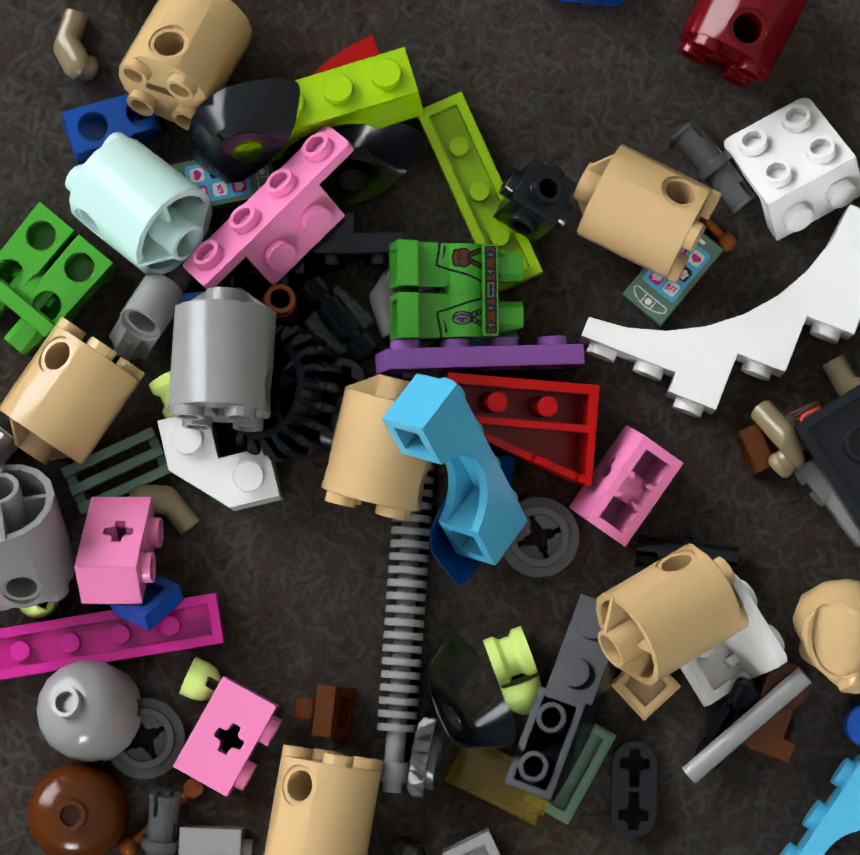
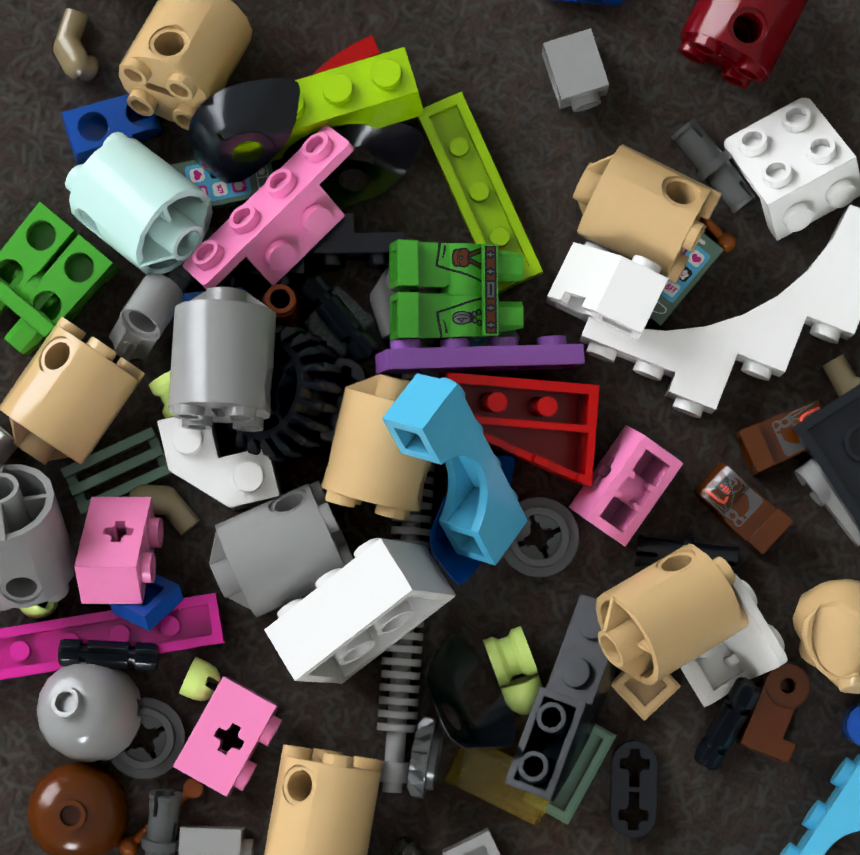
(109, 654): none -> black axle
(278, 550): none -> light grey cylinder
(329, 711): reddish brown tile -> none
(359, 611): none -> white brick
(535, 199): black brick -> none
(576, 70): none -> light grey brick
(607, 288): none -> white brick
(742, 509): none -> reddish brown leg
(746, 725): light grey bar -> none
(782, 435): dark tan arm -> none

